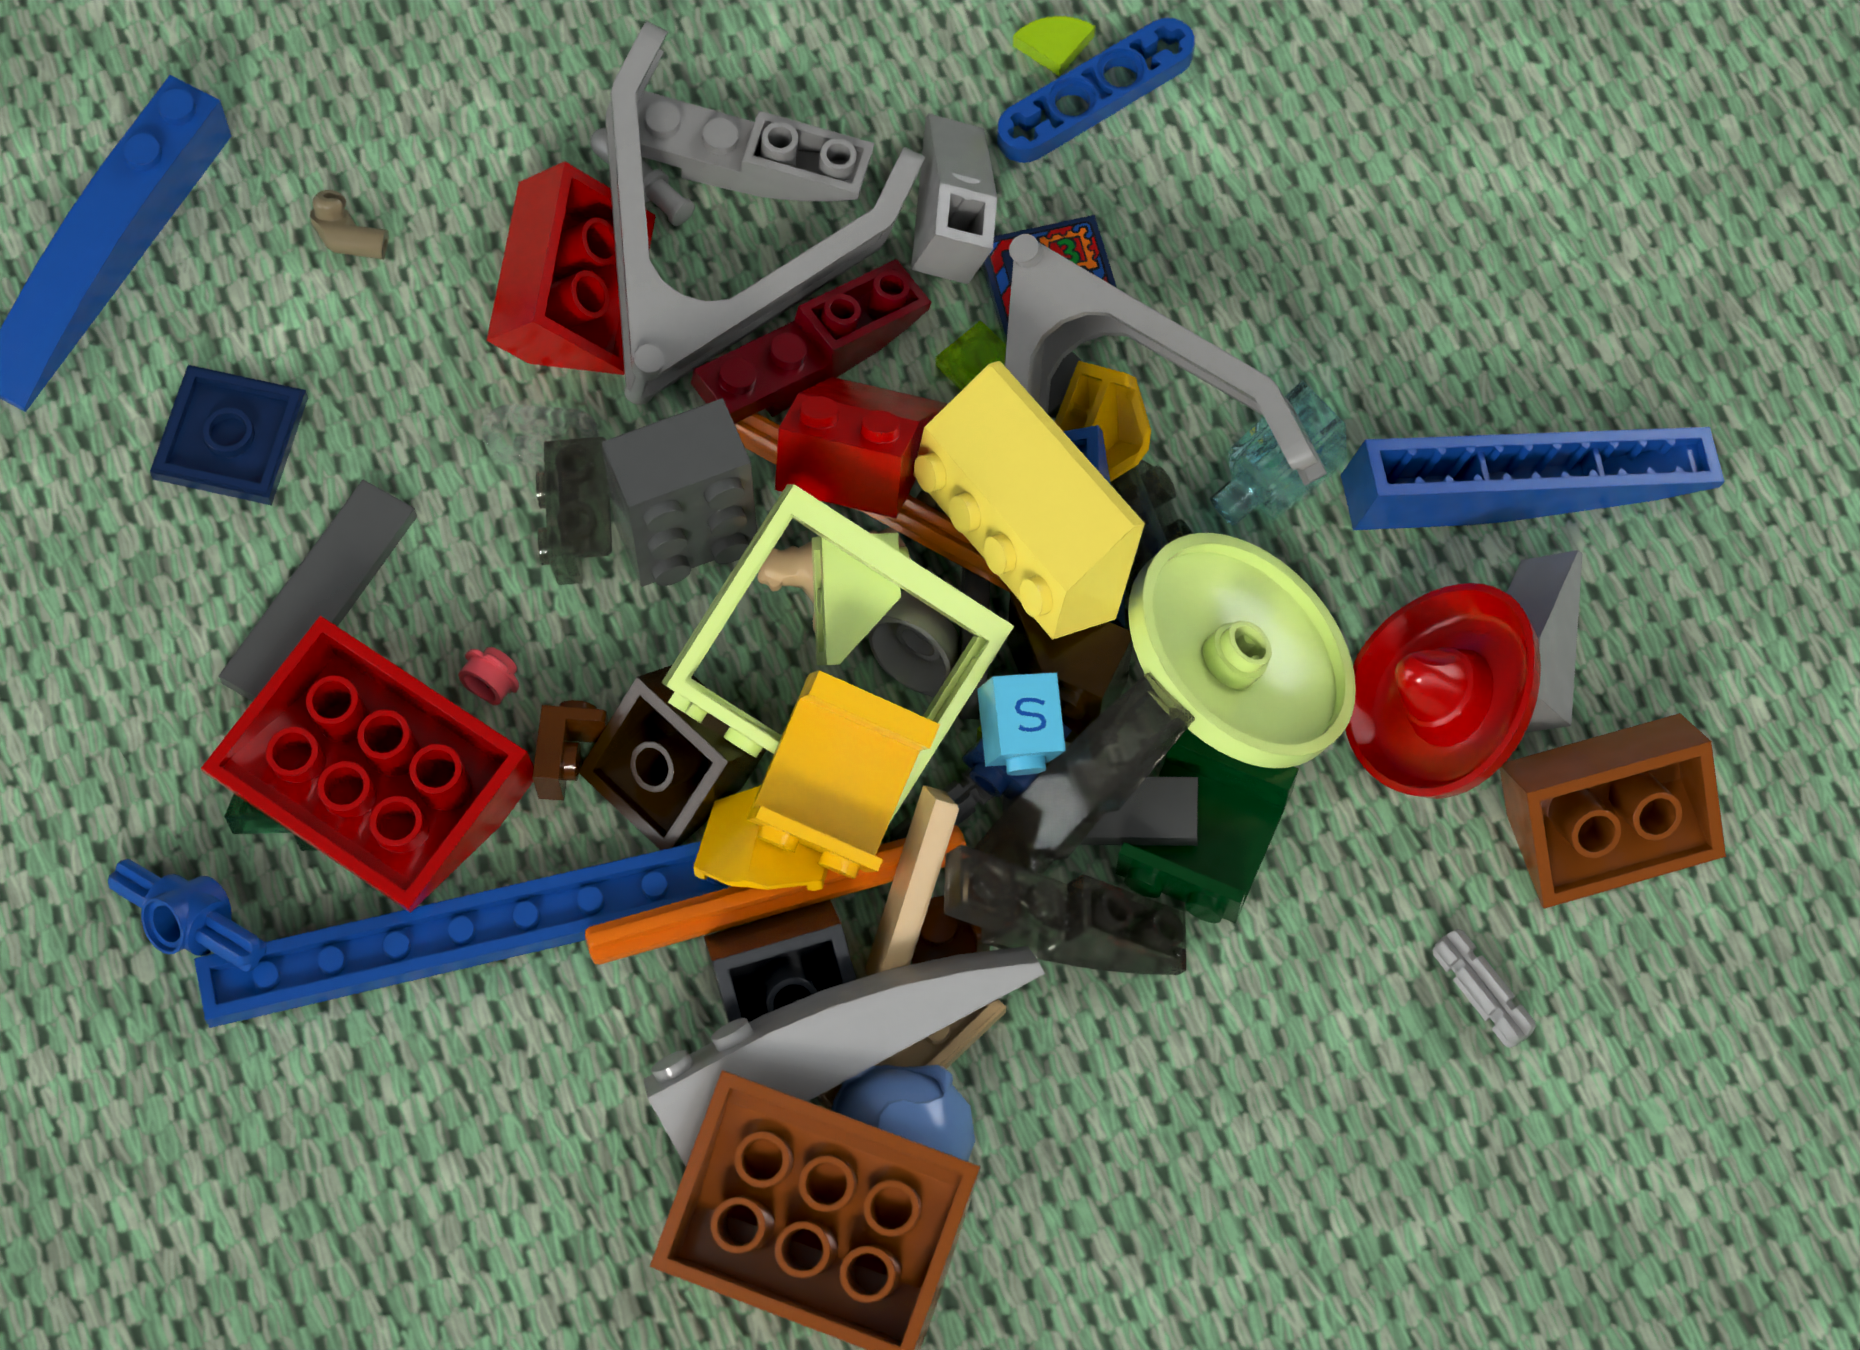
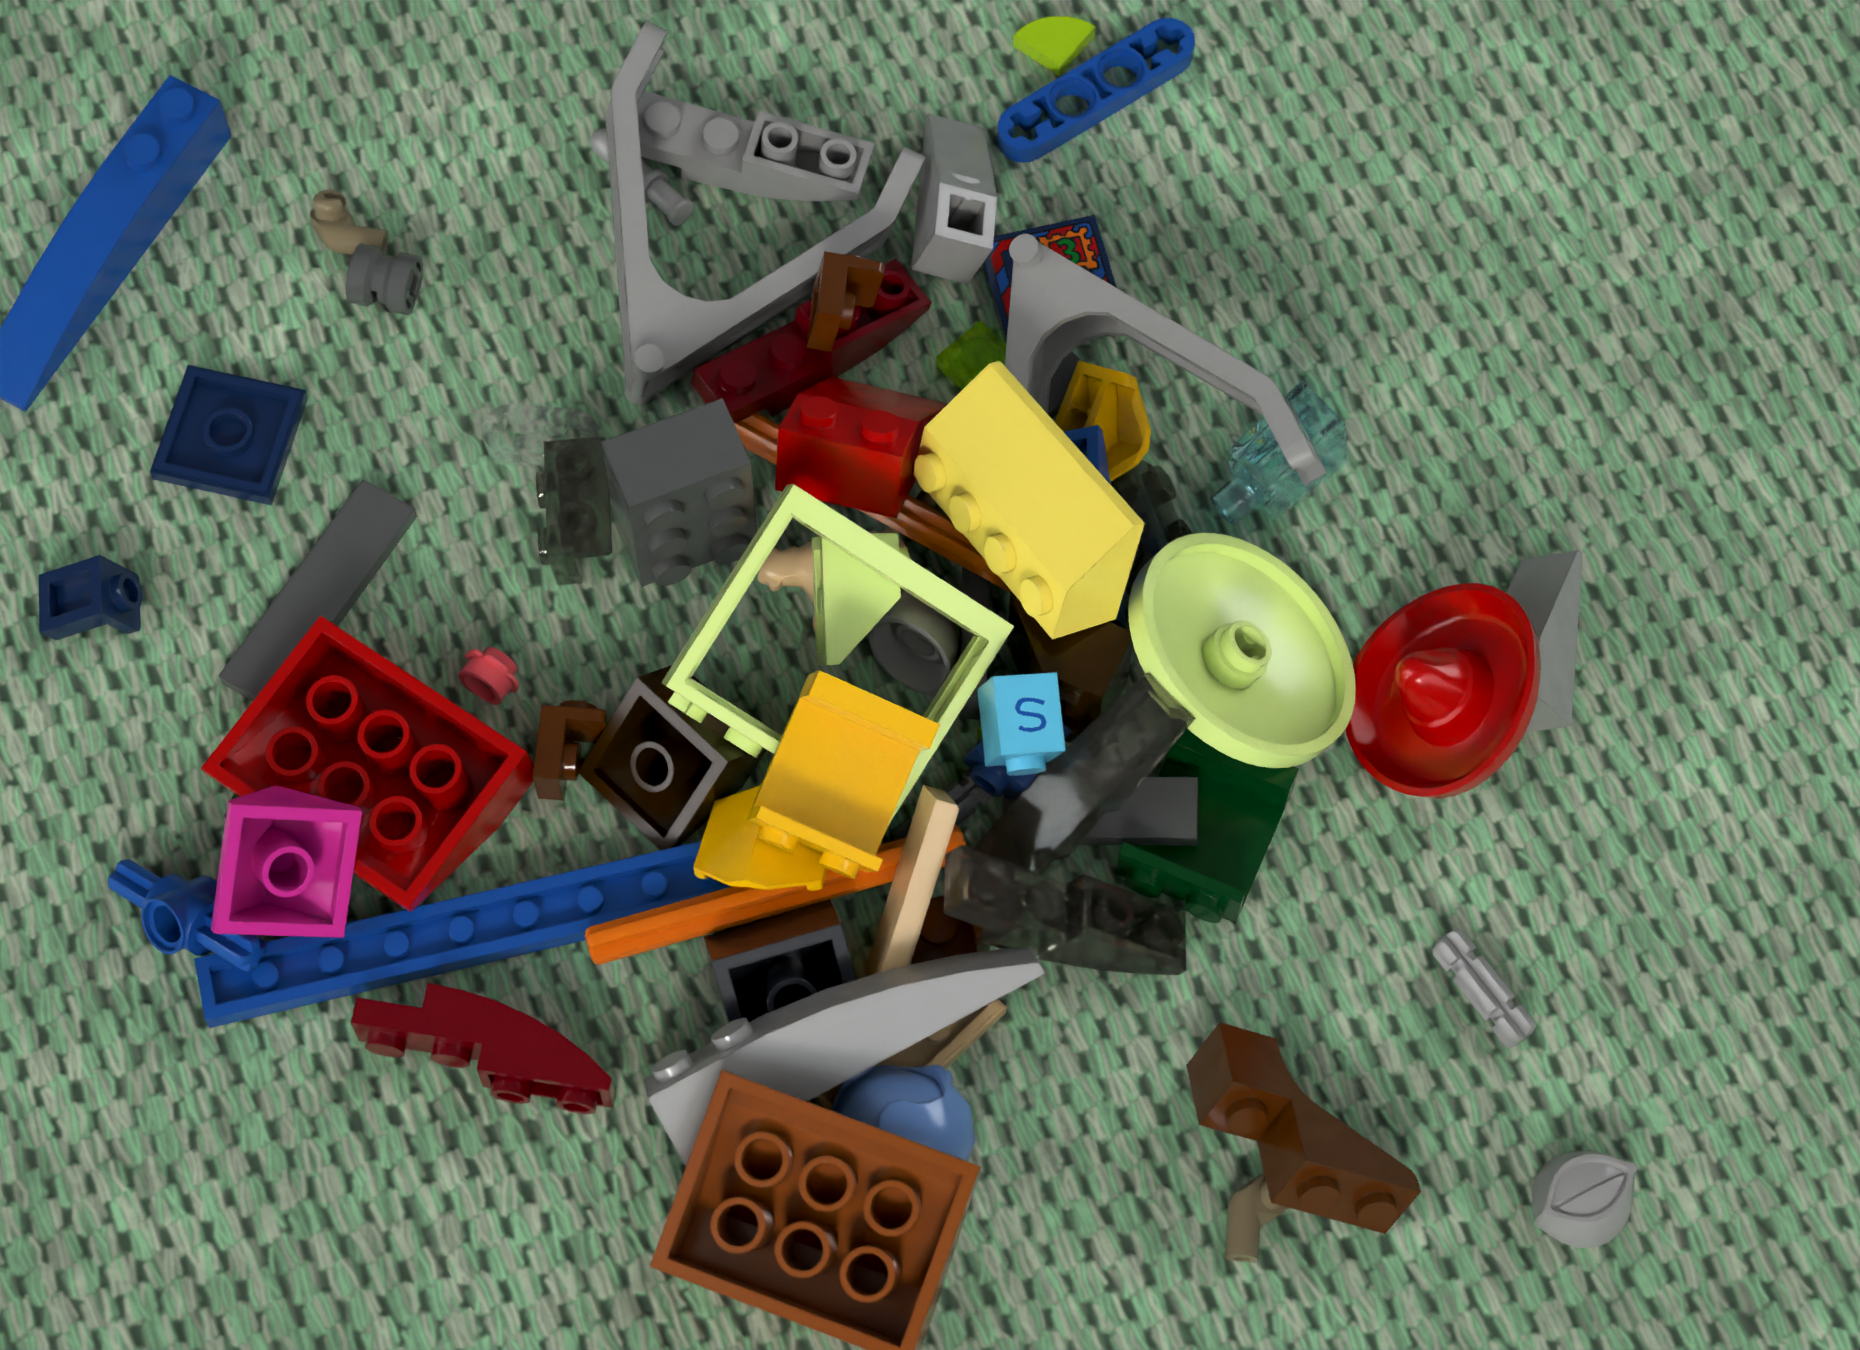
(88, 597): none -> dark blue bracket
(286, 865): none -> dark pink slope
(384, 278): none -> dark grey wheel
(512, 1049): none -> dark red slope
(560, 275): red slope -> none
(839, 287): none -> reddish brown bracket
(1247, 1213): none -> dark tan arm
(1305, 1151): none -> reddish brown arch
(1522, 475): blue slope -> none
(1583, 1197): none -> light grey hat
(1615, 809): dark orange slope -> none

